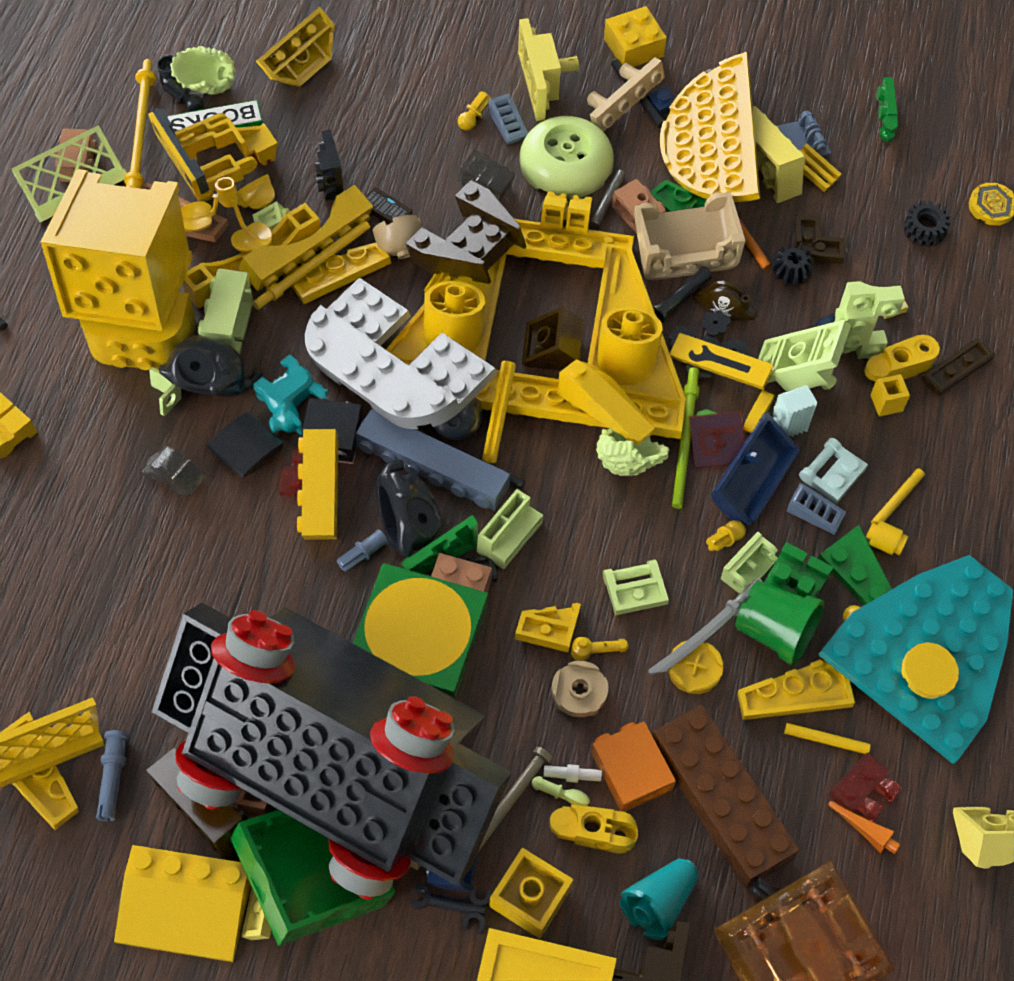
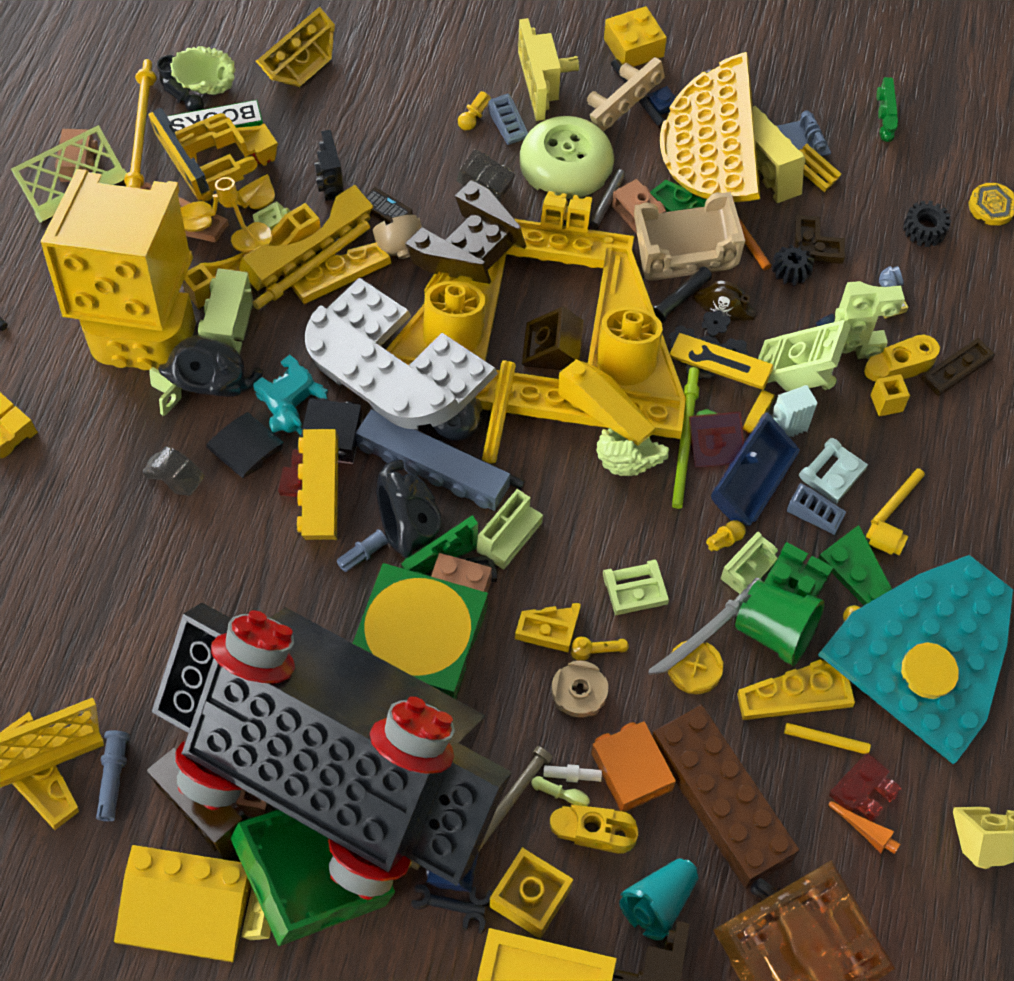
(891, 277): none -> sand blue plate

